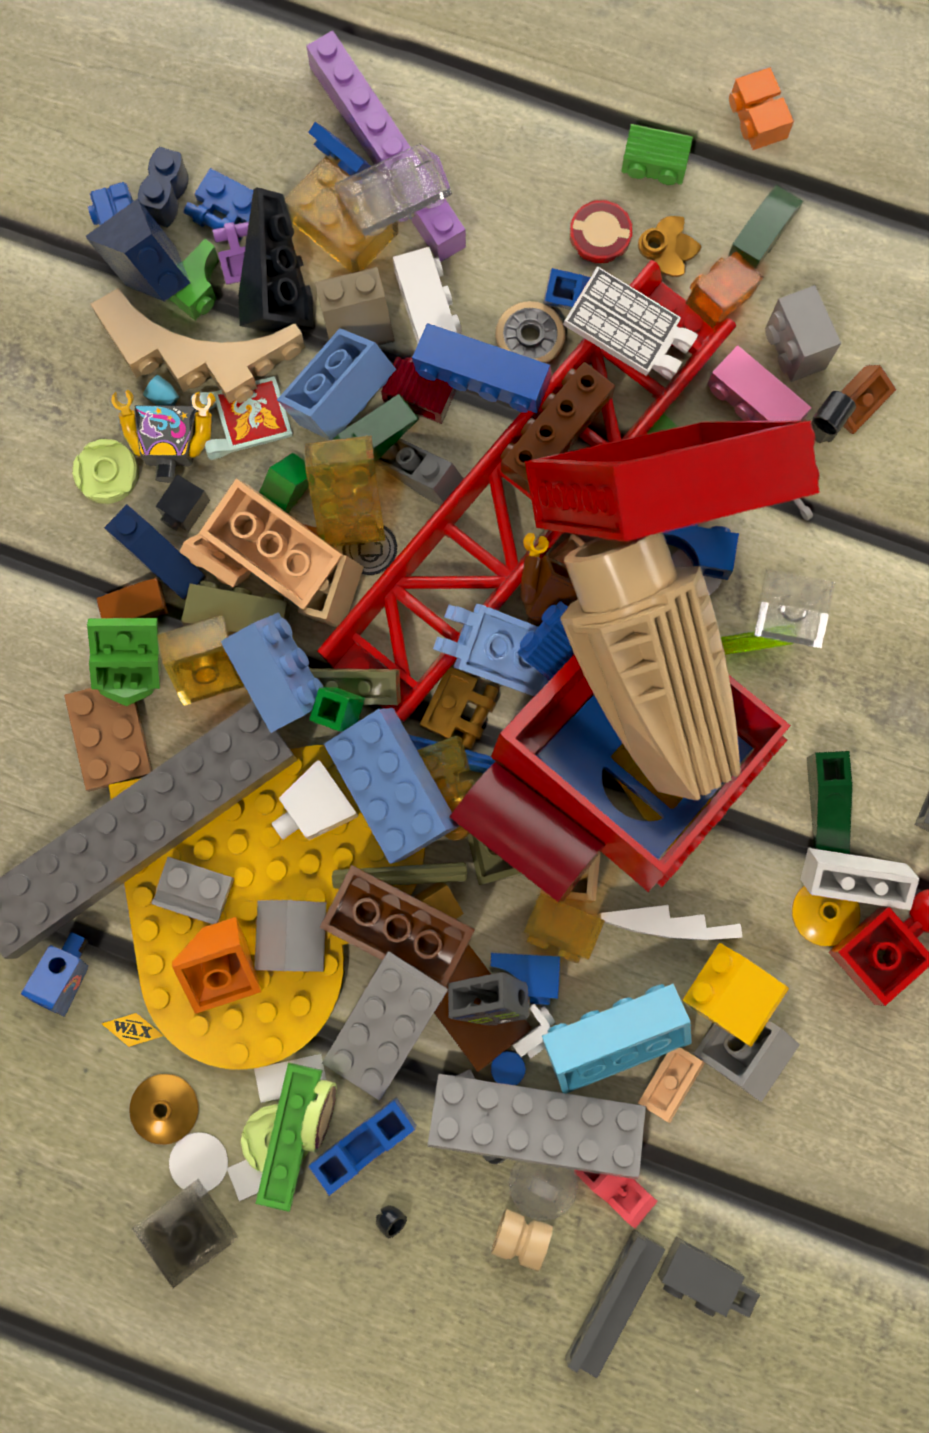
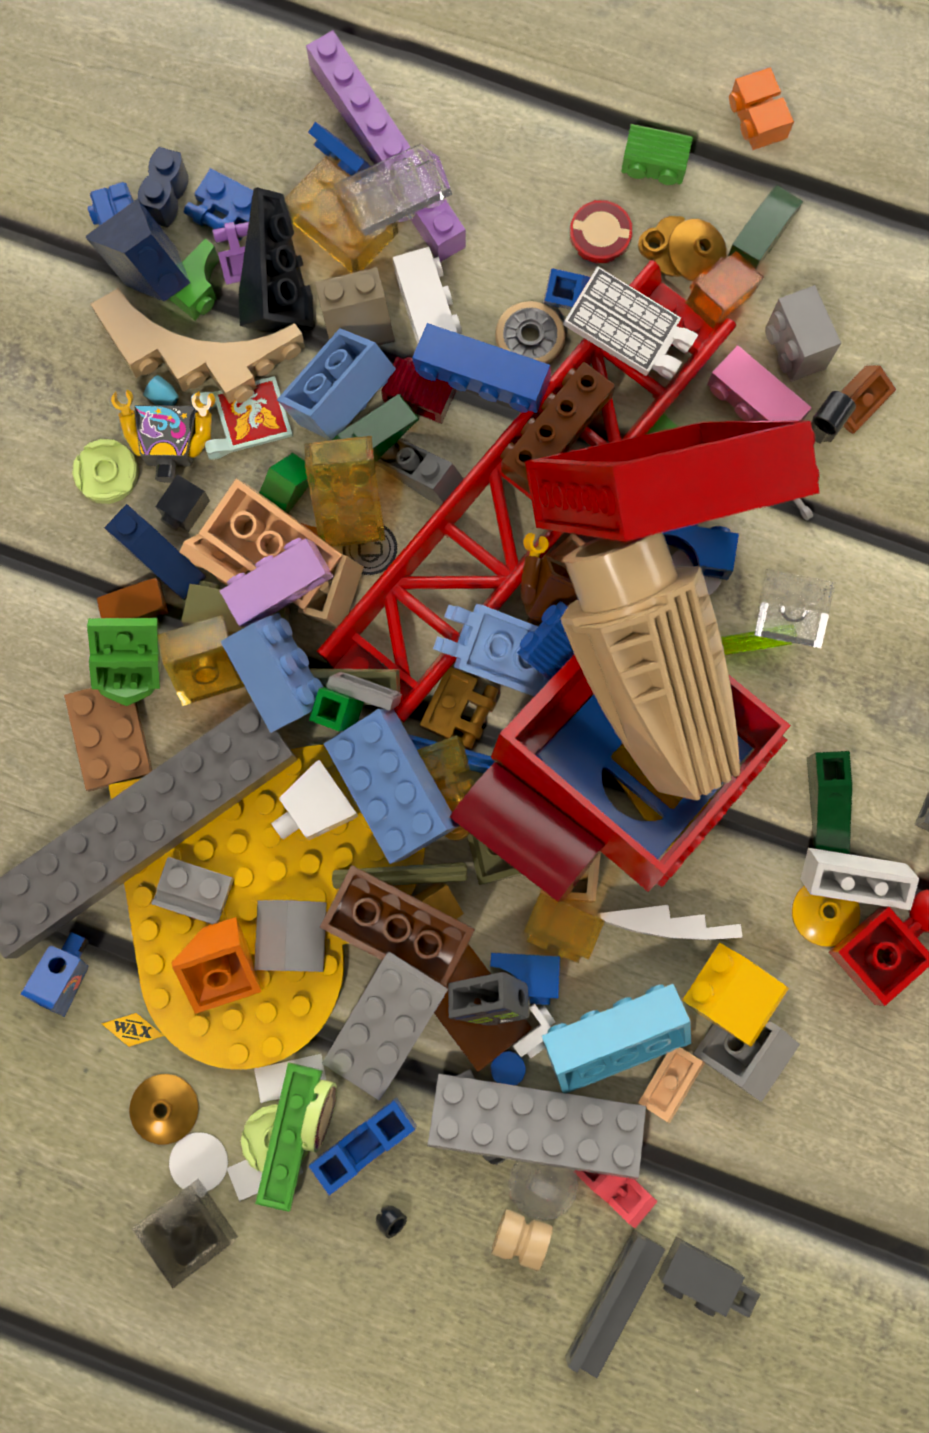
(276, 582): none -> lavender brick
(364, 690): none -> light grey tile
(686, 253): none -> pearl gold dish

